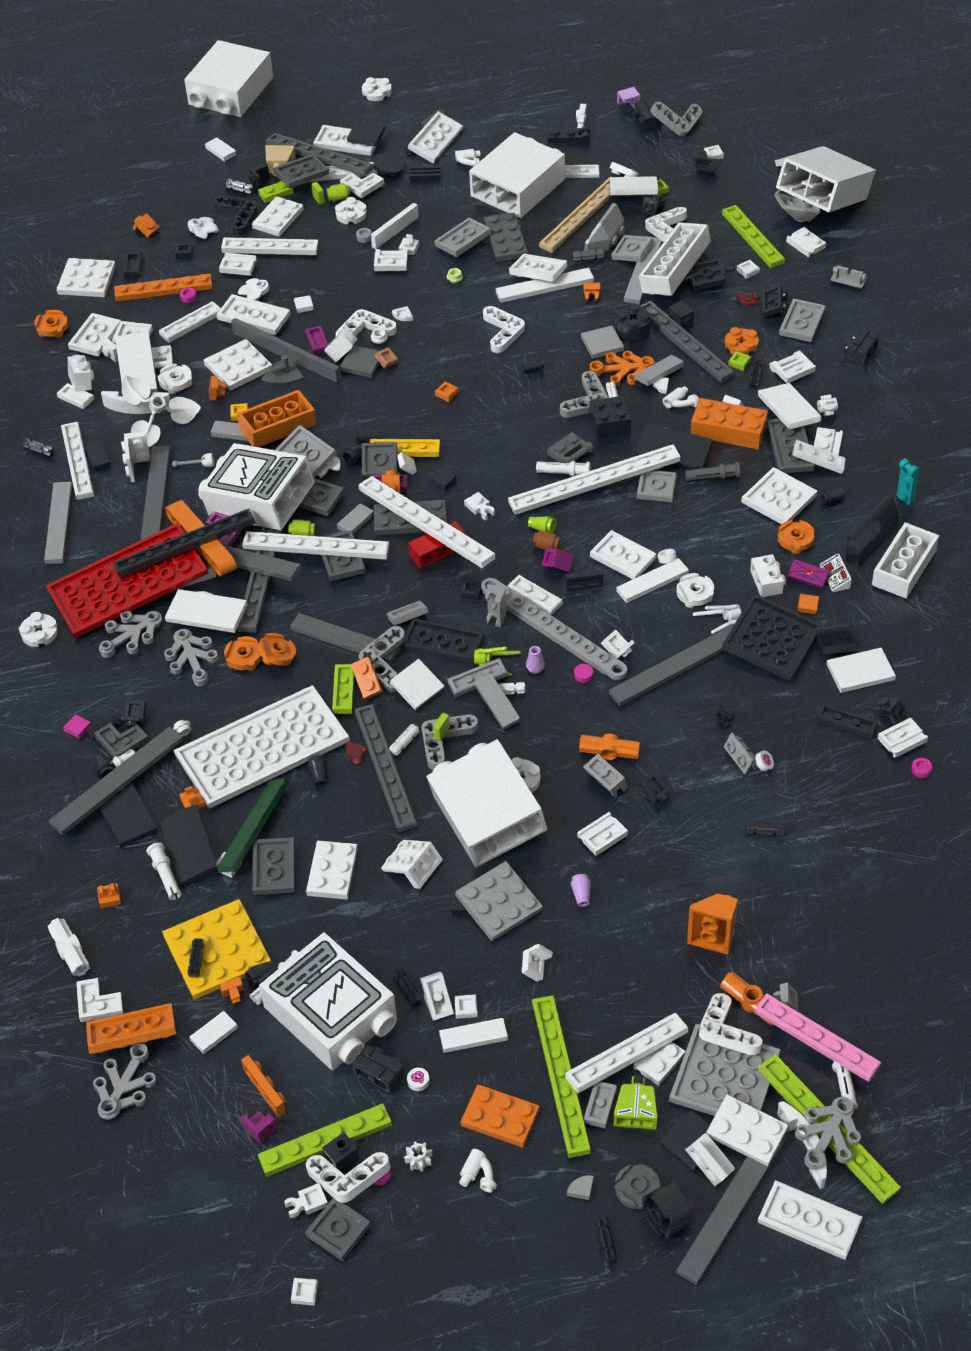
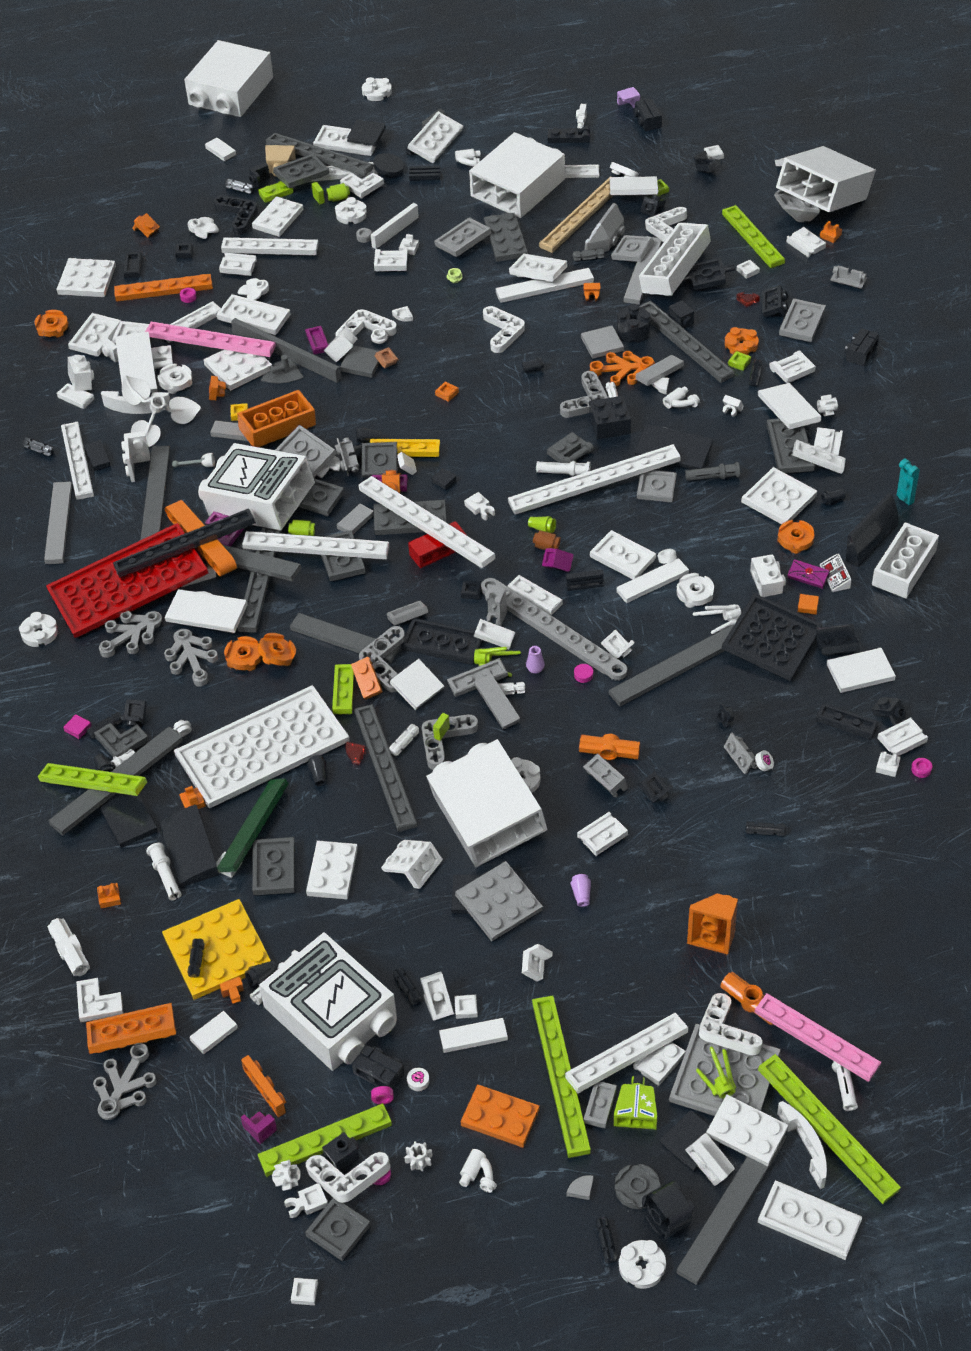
(92, 779): none -> lime tile
(211, 339): none -> bright pink tile
(286, 1175): none -> white gear
(303, 304): white tile -> none
(345, 448): none -> light grey hinge
(382, 1095): none -> dark pink tile
(494, 634): none -> white tile
(644, 1251): none -> white plate
(681, 122): light grey beam -> none
(723, 1085): none -> lime plant
(729, 423): orange brick -> none
(787, 995): light grey tile -> none
(830, 232): none -> orange tile
(830, 1130): light grey plant -> none
(888, 764): none -> white tile

